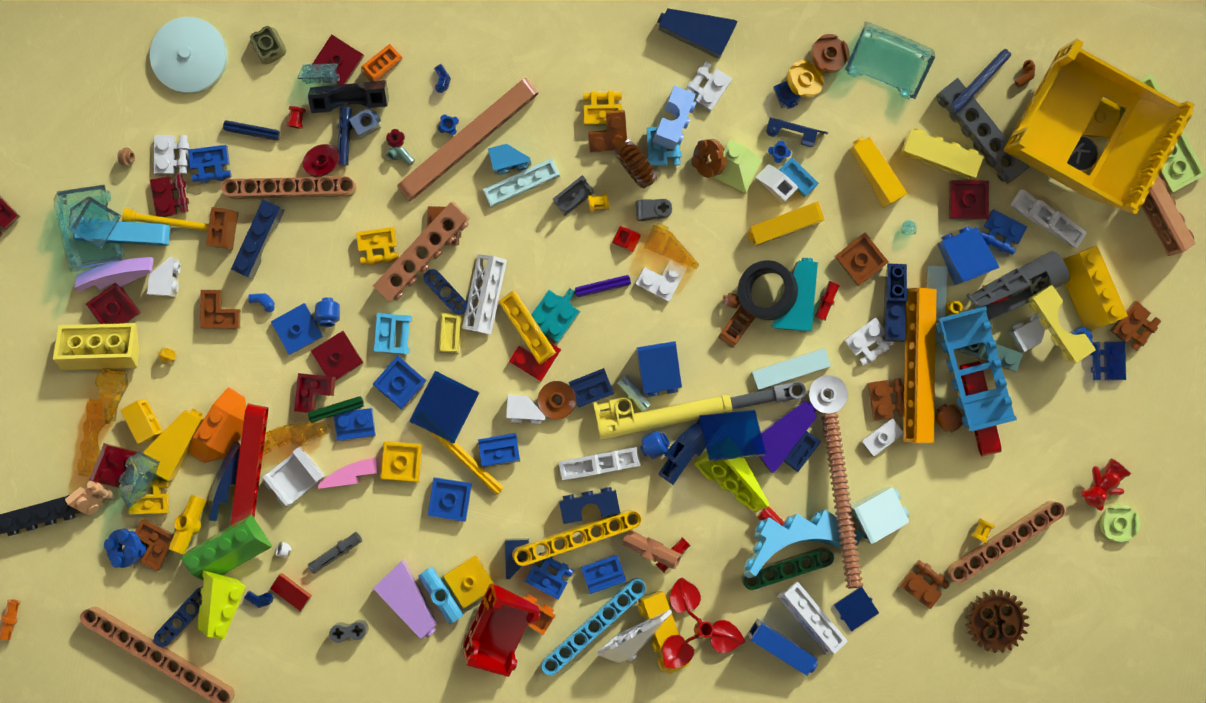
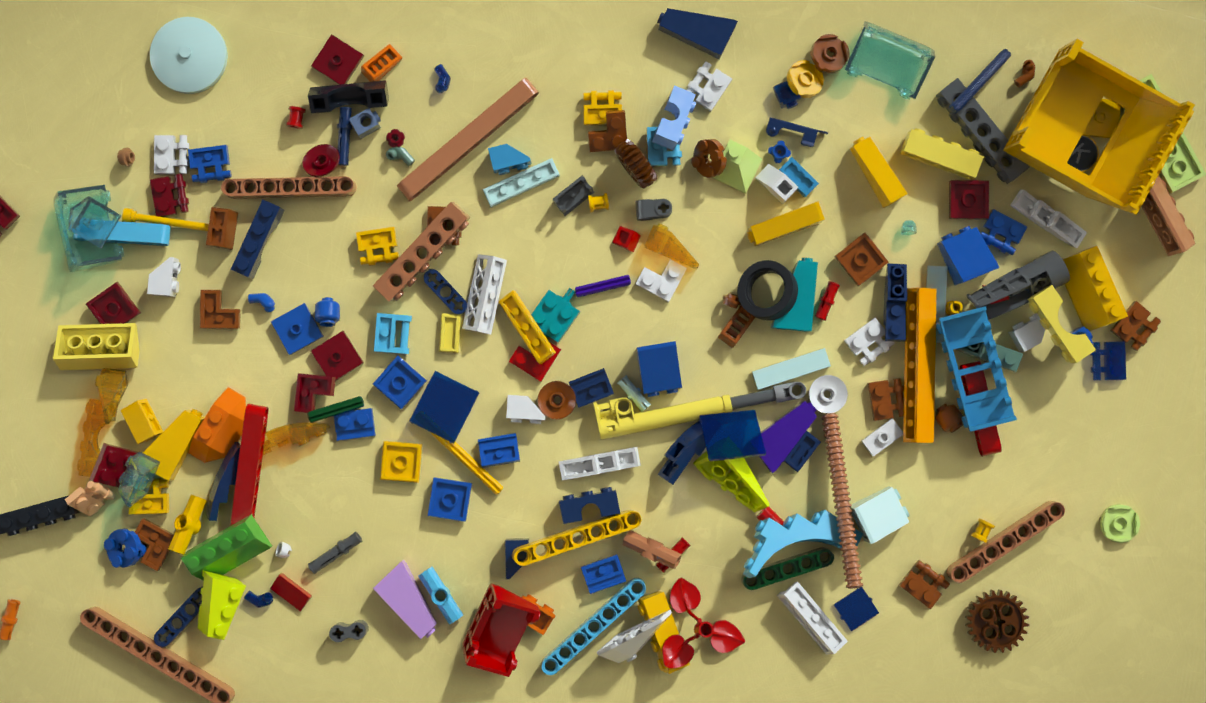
(120, 272): lavender slope -> none
(167, 355): yellow plate -> none
(251, 130): dark blue axle -> none
(268, 44): olive piece -> none
(293, 477): white panel -> none
(315, 72): clear light blue hinge -> none
(350, 473): bright pink slope -> none
(443, 124): blue plate -> none
(469, 581): yellow plate -> none
(546, 581): blue plate -> none
(654, 444): blue head -> none
(782, 647): blue slope -> none
(1105, 484): red piece -> none

